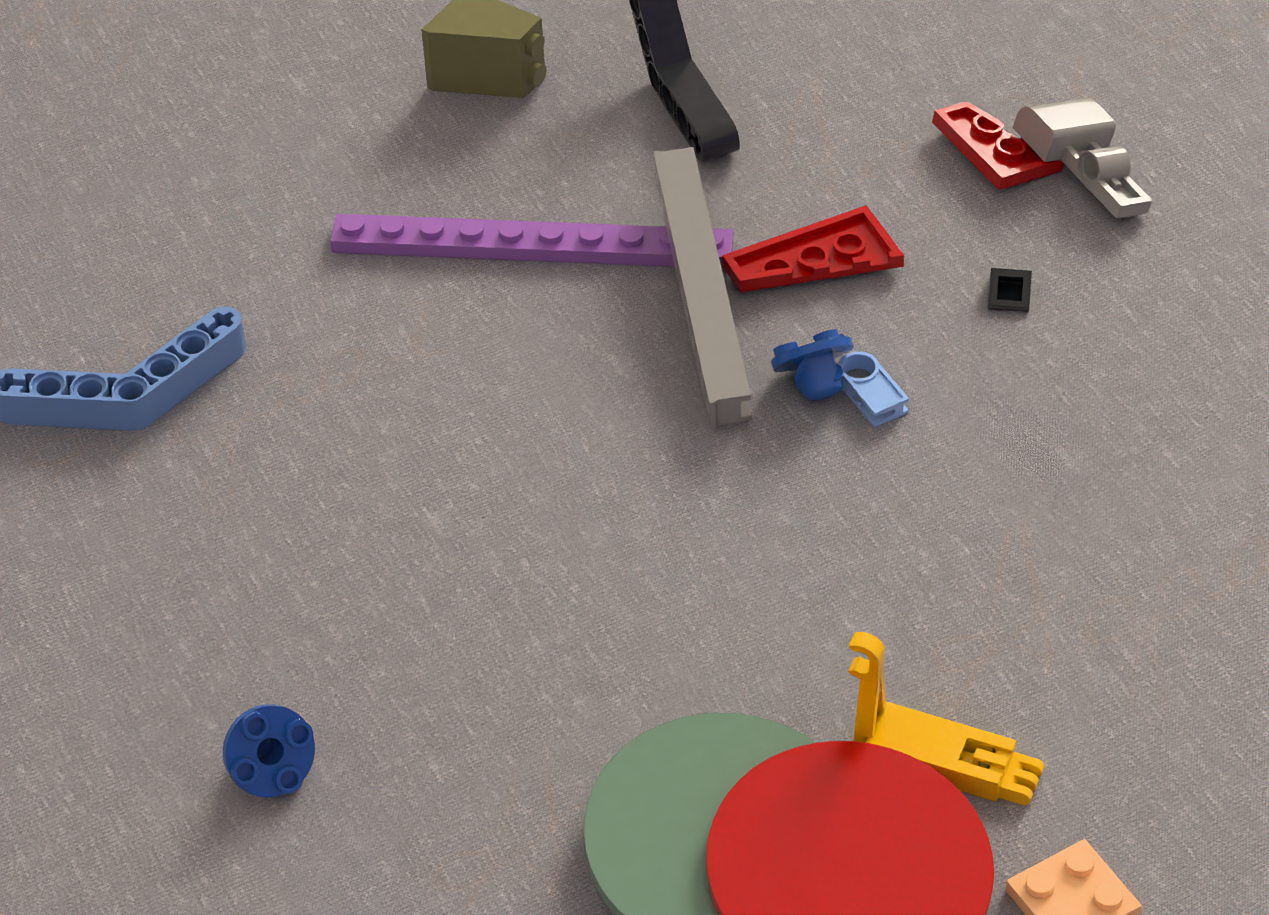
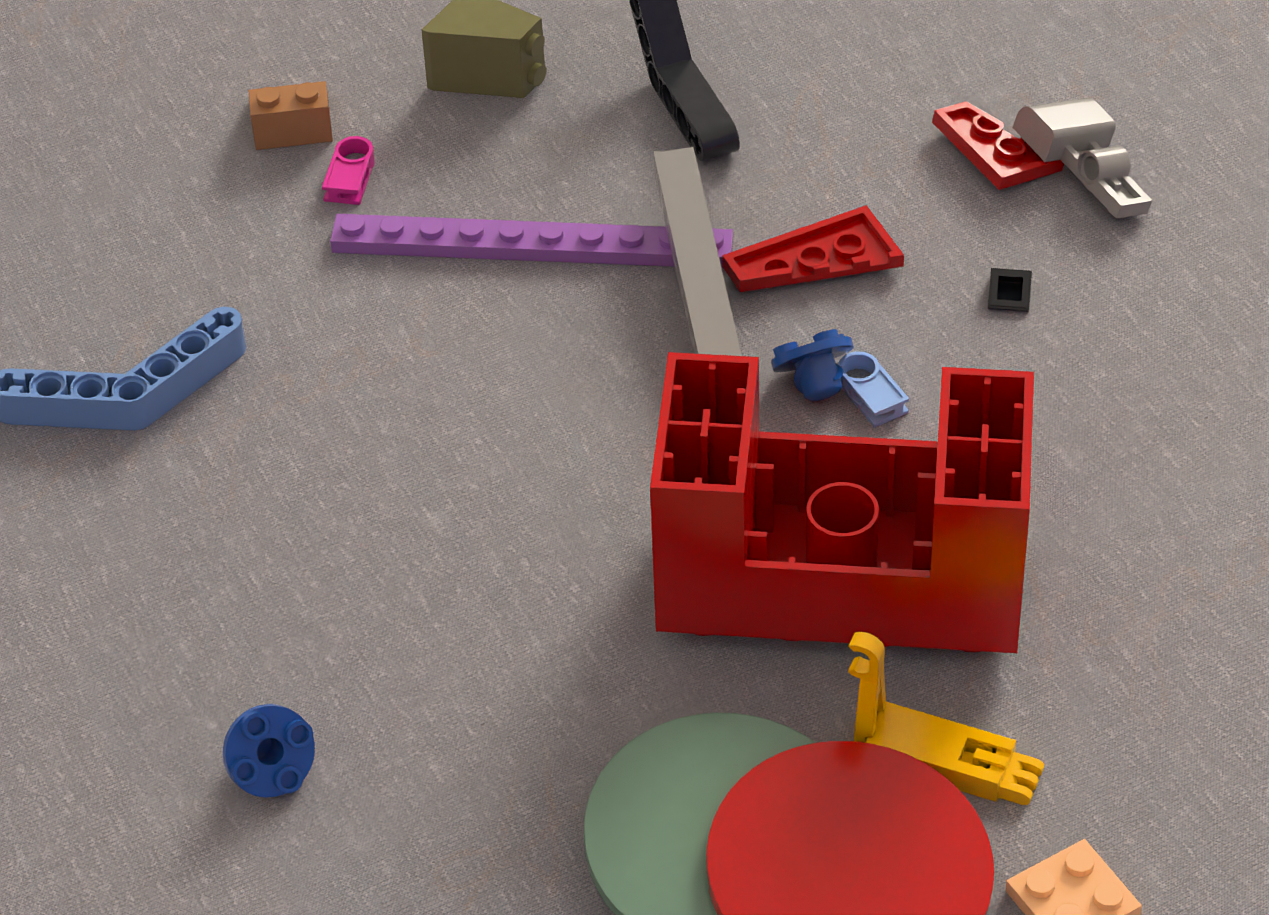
(290, 115): none -> medium nougat slope
(348, 178): none -> dark pink piece
(840, 529): none -> red brick

